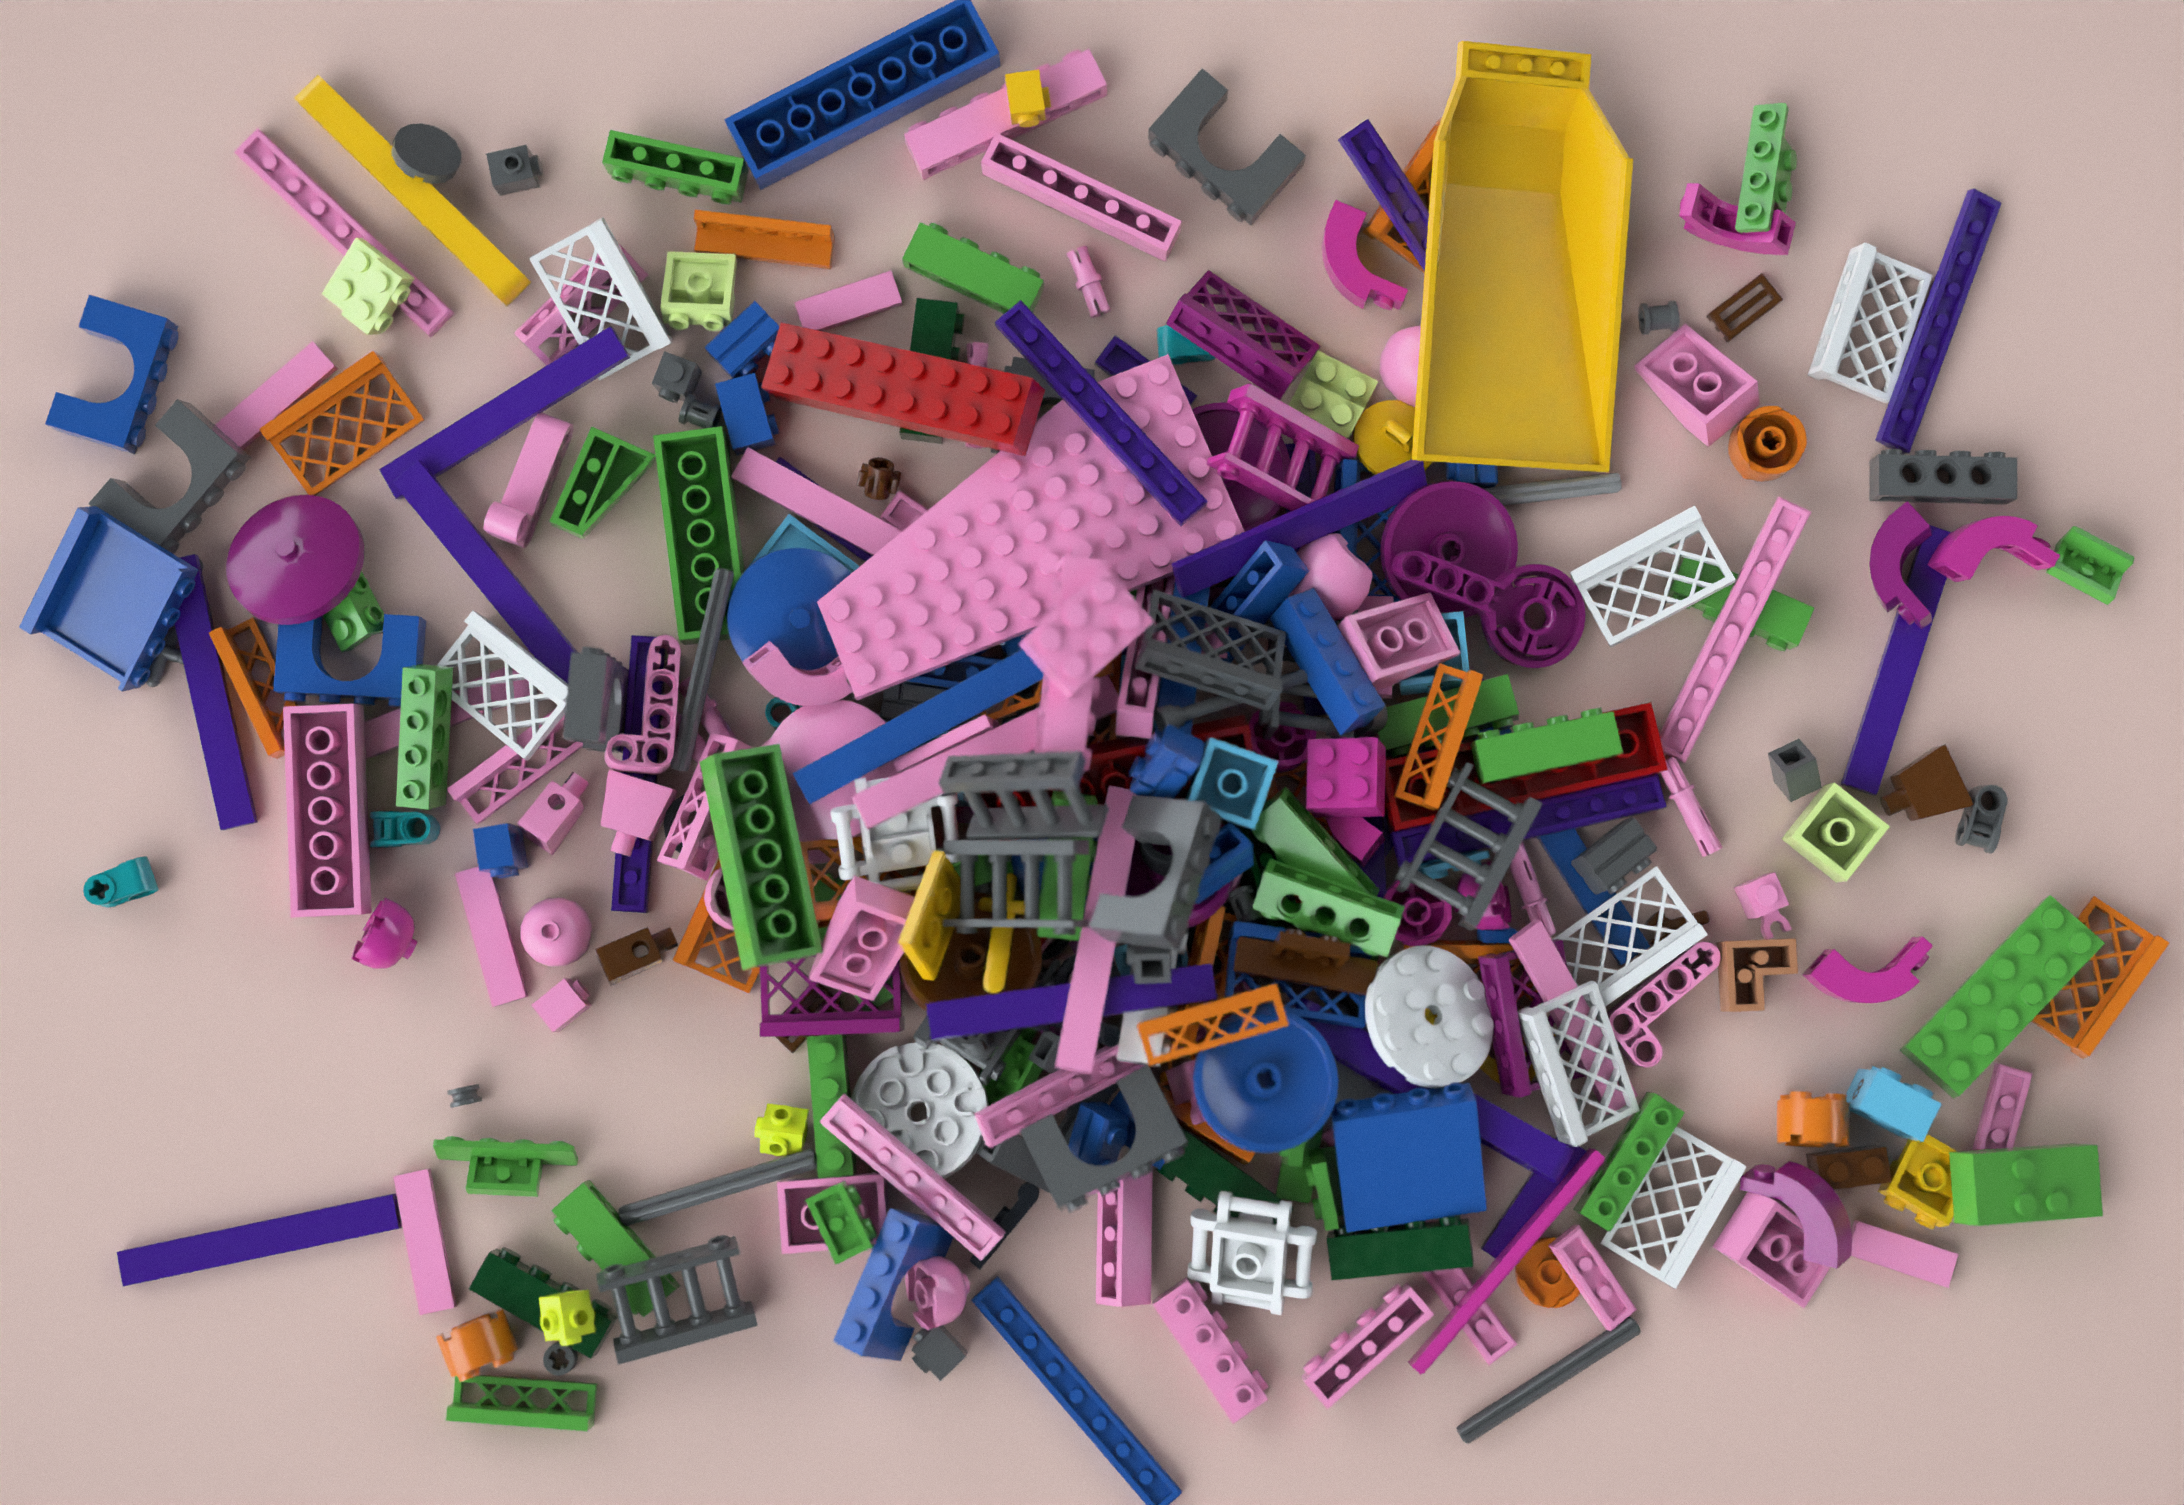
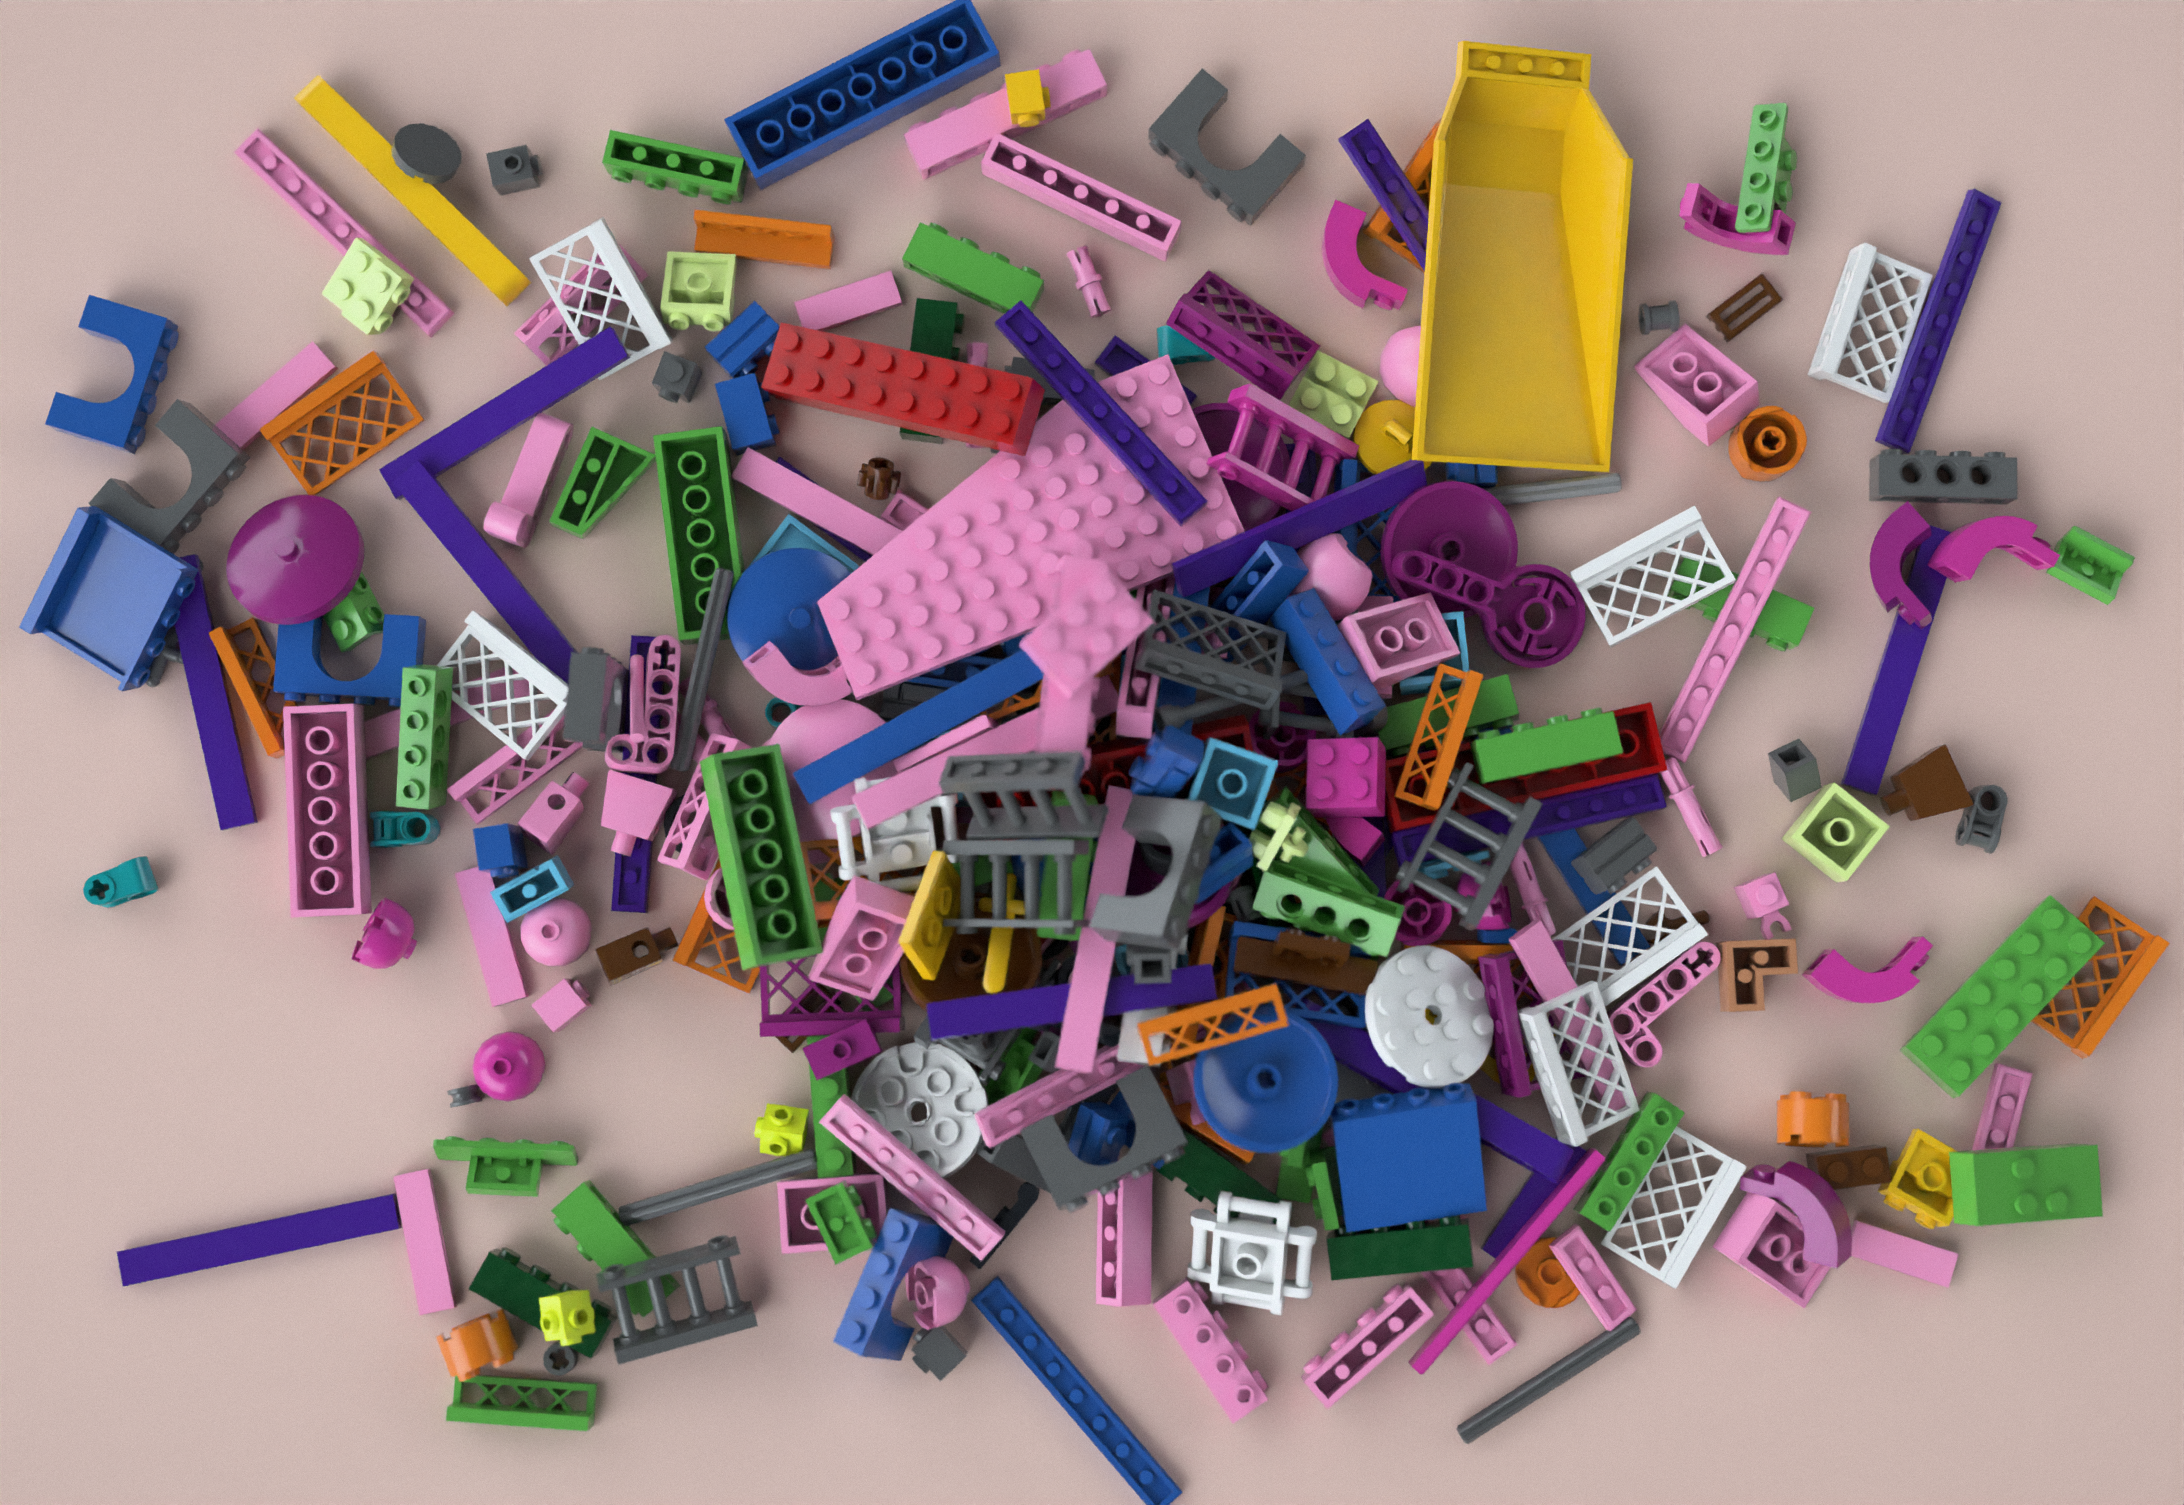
(508, 1066): none -> dark pink cylinder
(532, 888): none -> medium azure brick
(637, 698): none -> bright pink bar
(699, 413): dark grey bush -> none
(842, 1049): none -> magenta plate
(1281, 820): none -> yellowish green hips
(1892, 1104): medium azure brick -> none

